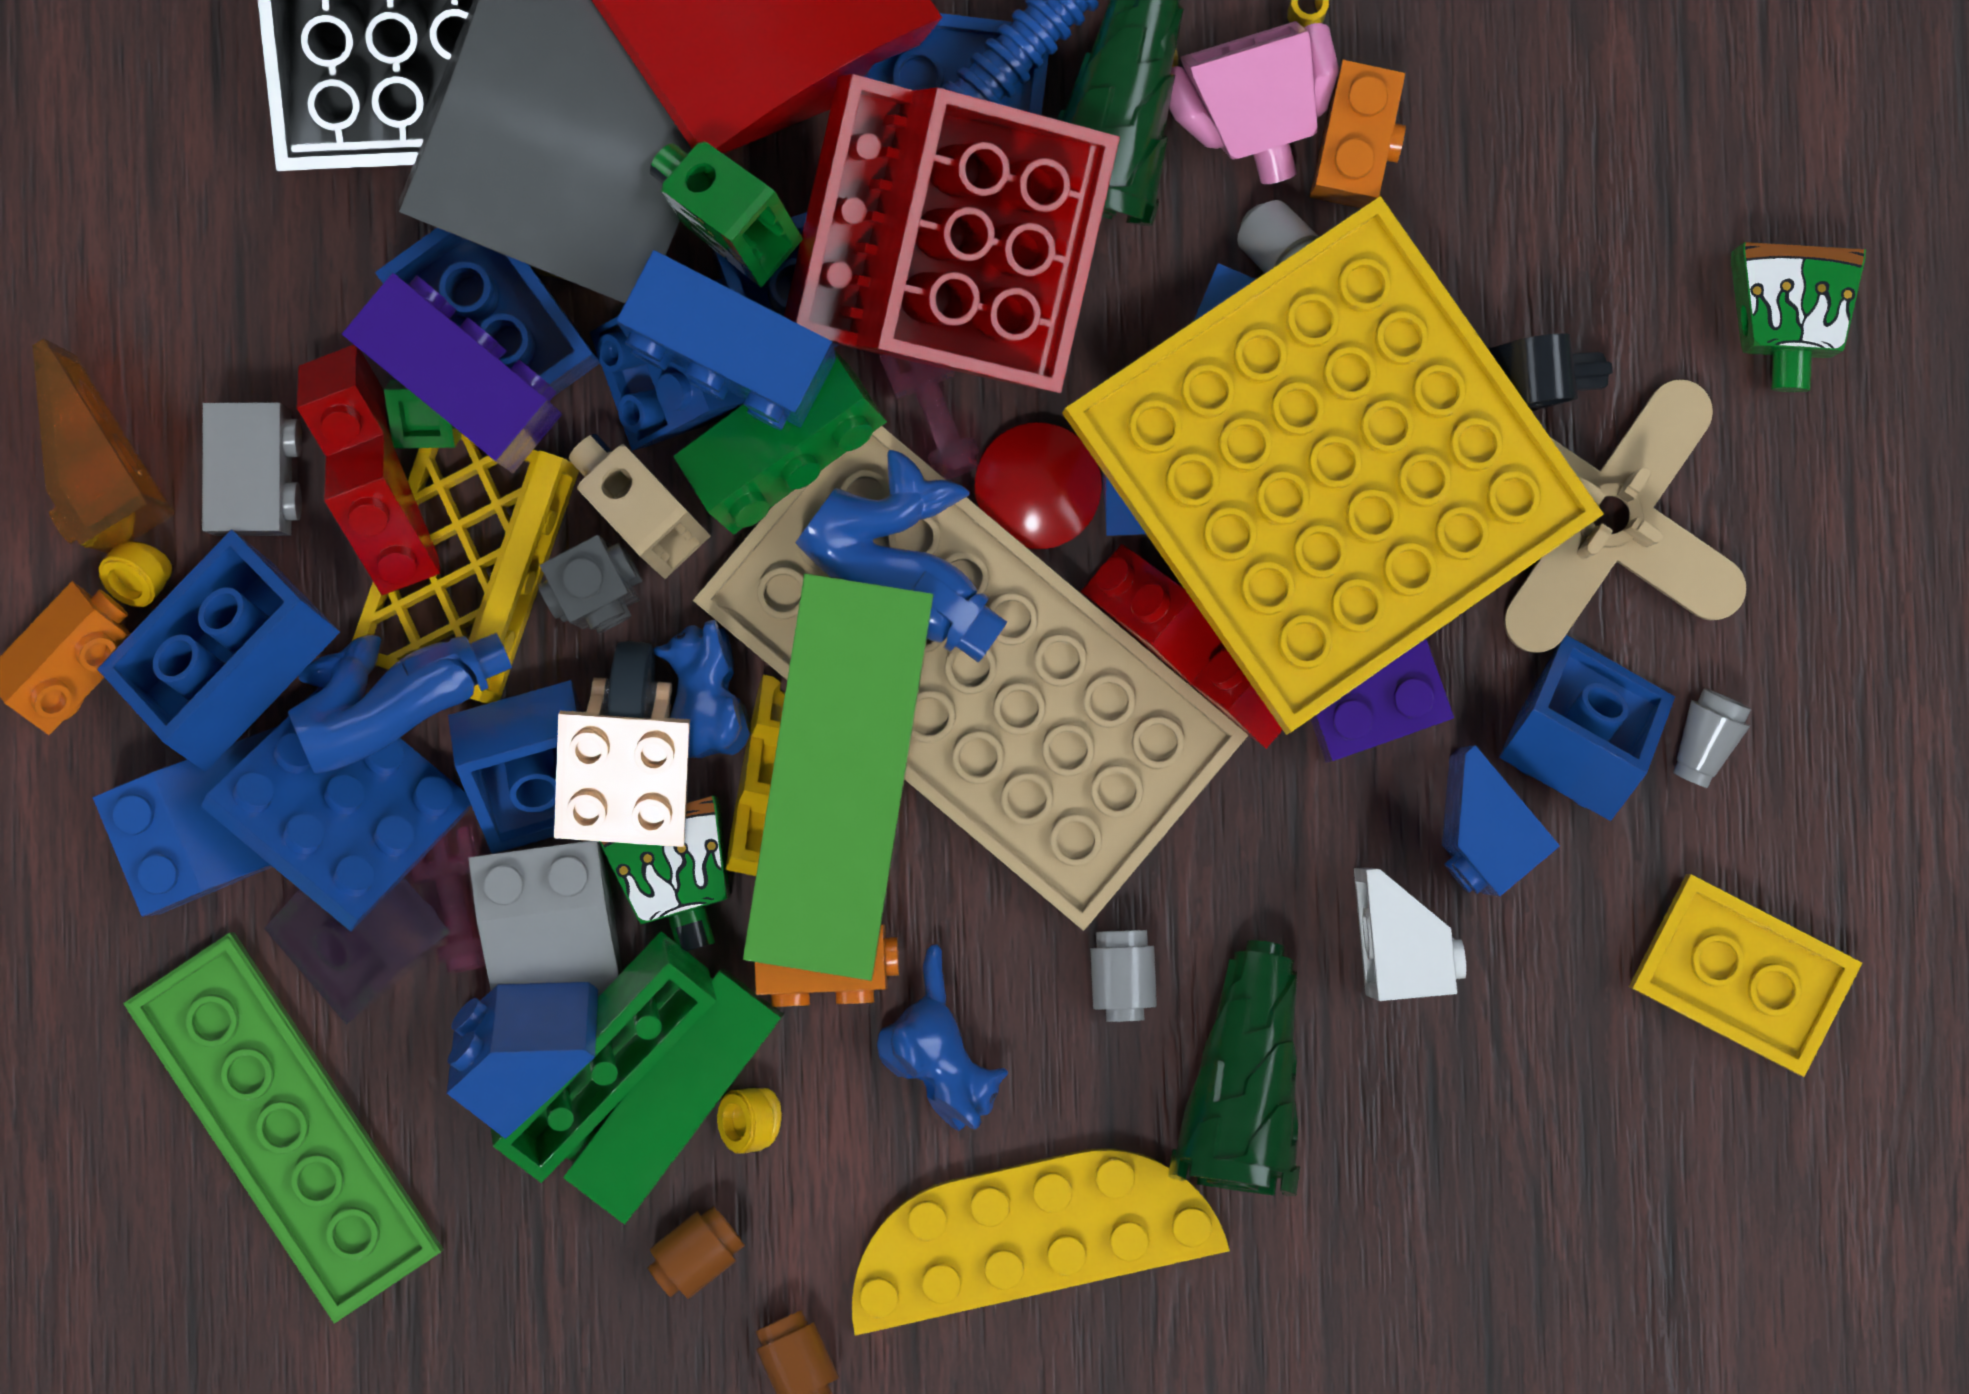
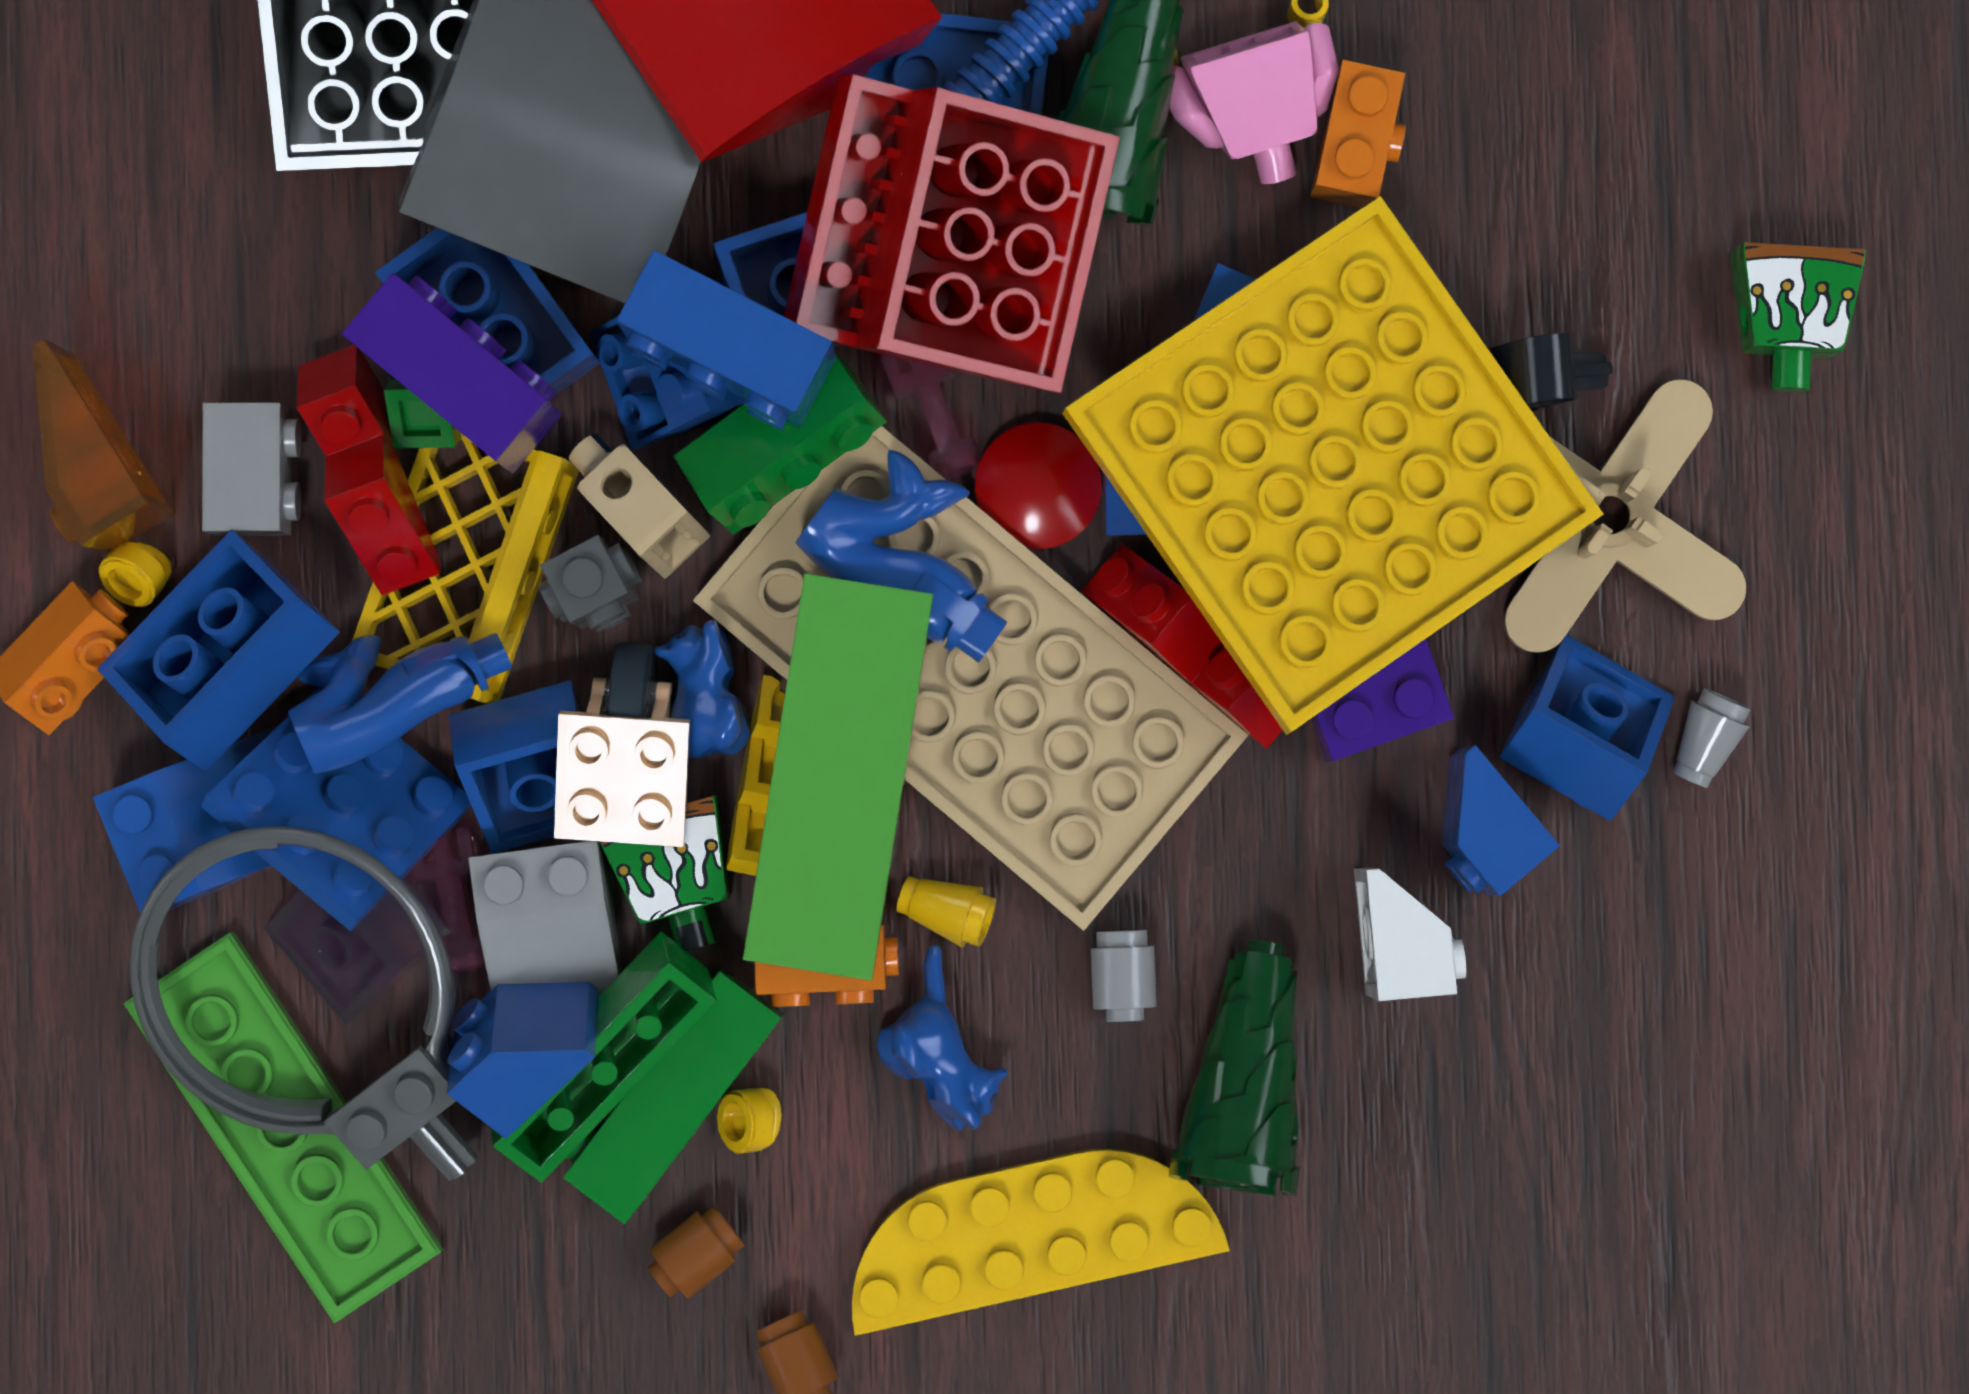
(385, 1113): none -> dark grey brick
(727, 208): green torso -> none
(949, 909): none -> yellow cone
(1273, 234): light grey brick -> none
(1745, 975): yellow plate -> none

